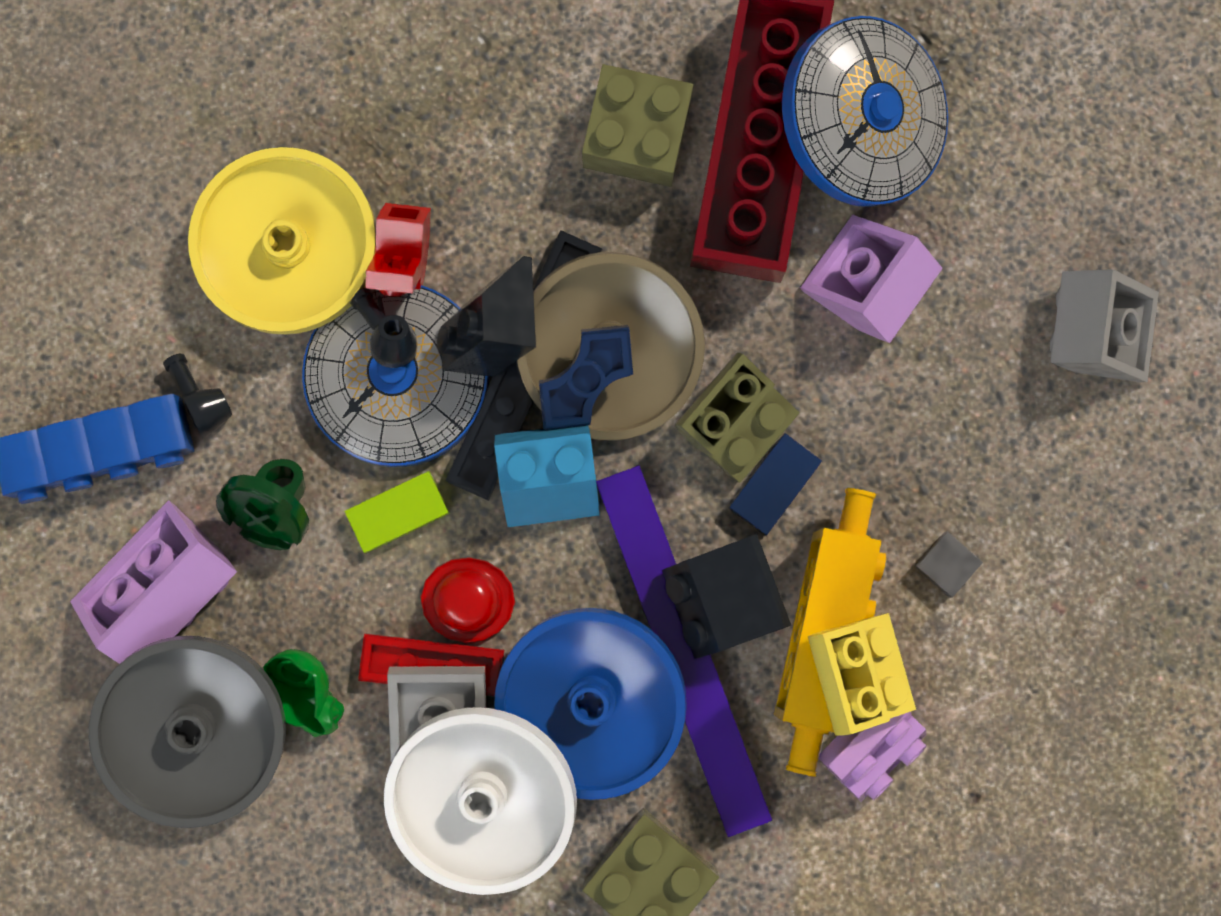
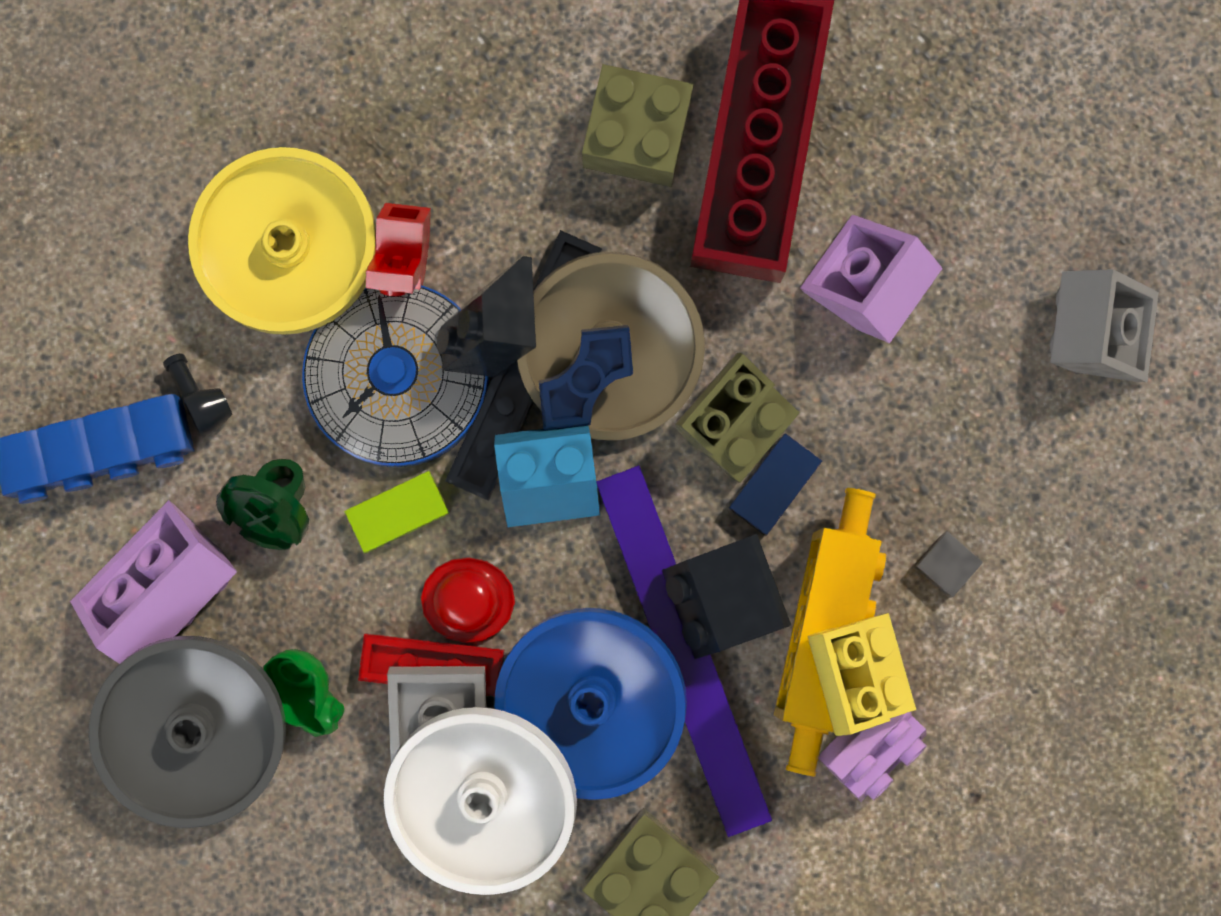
(384, 348): black bar -> none
(865, 111): dish -> none

